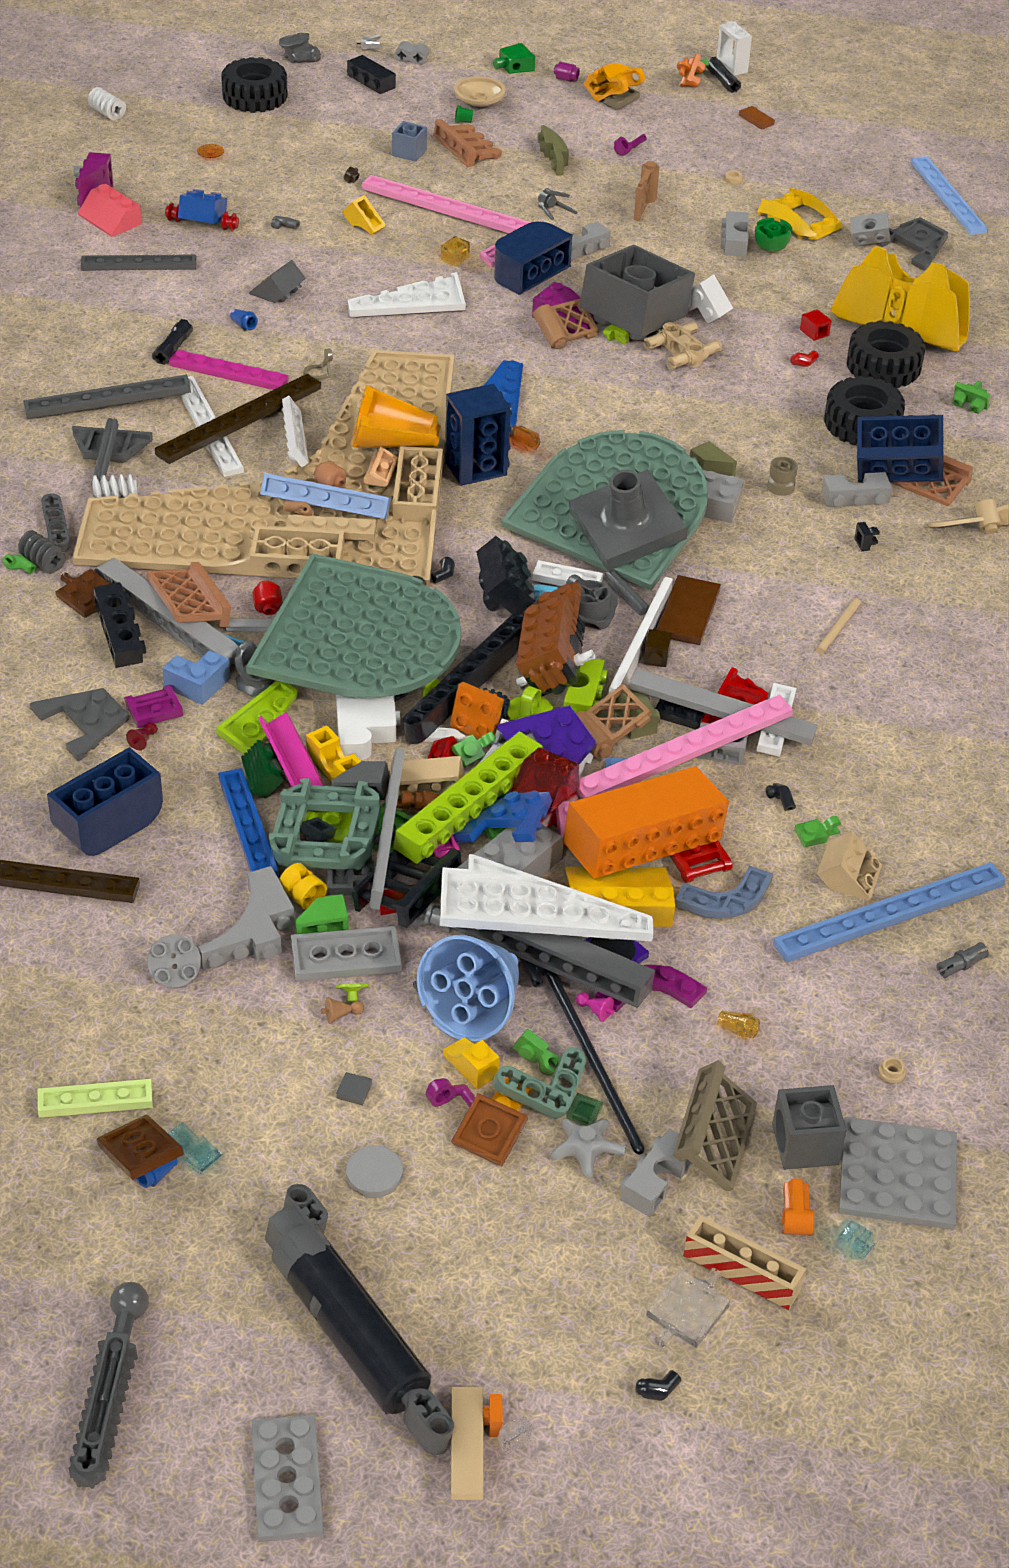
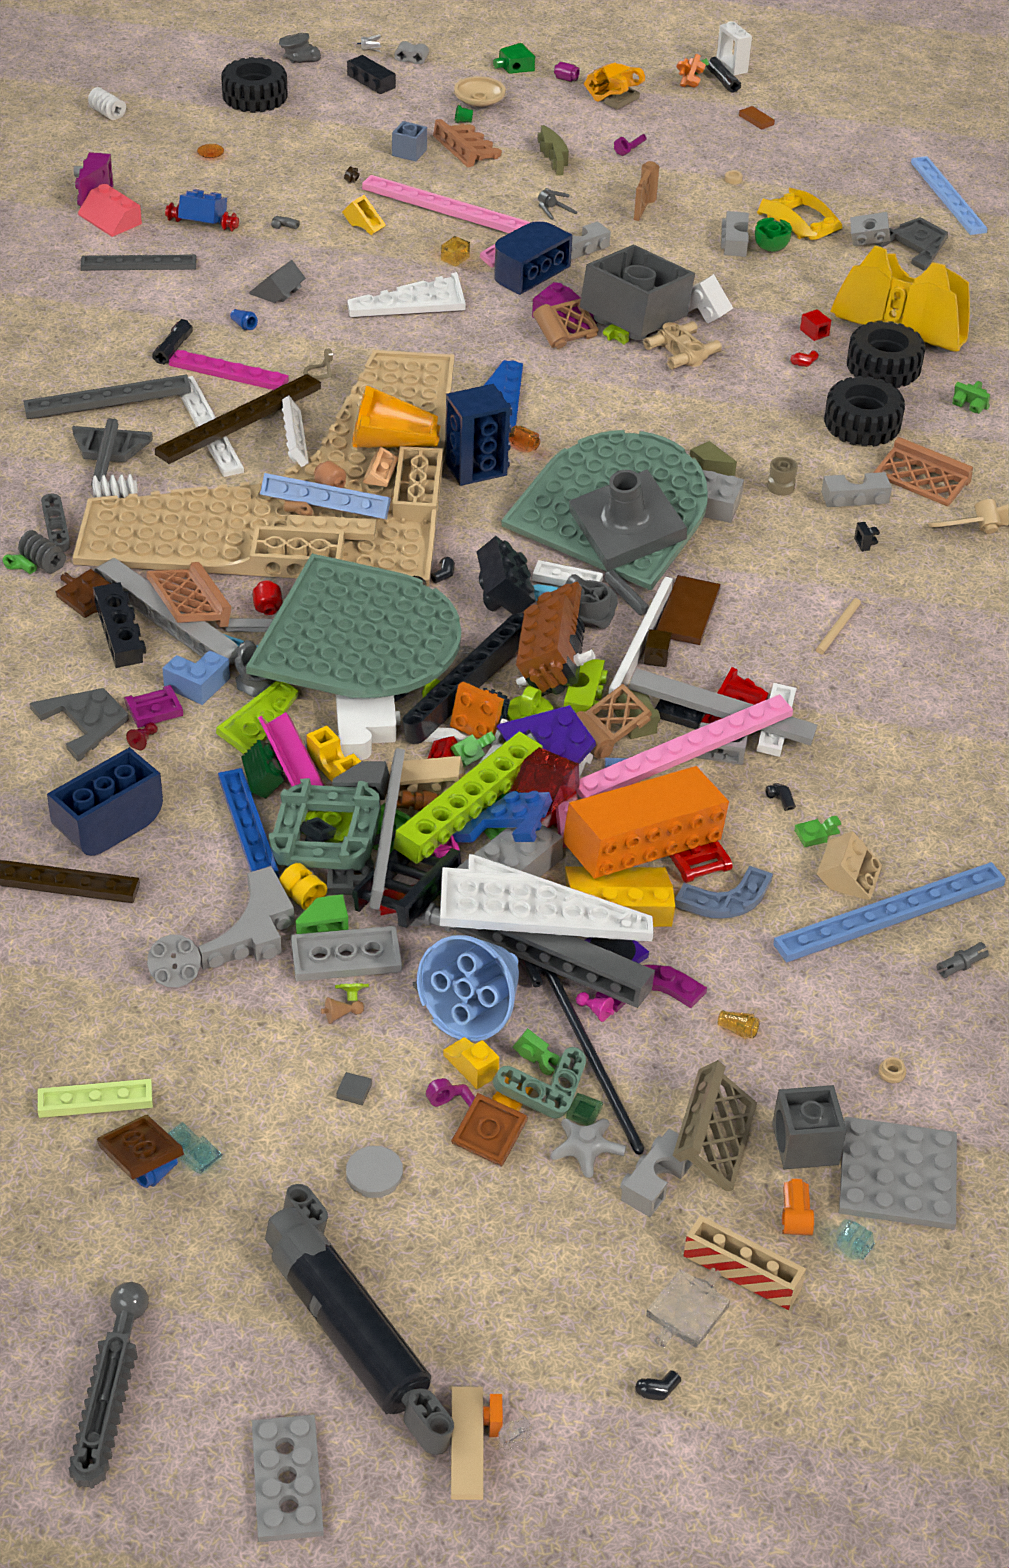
(902, 447): dark blue brick -> none

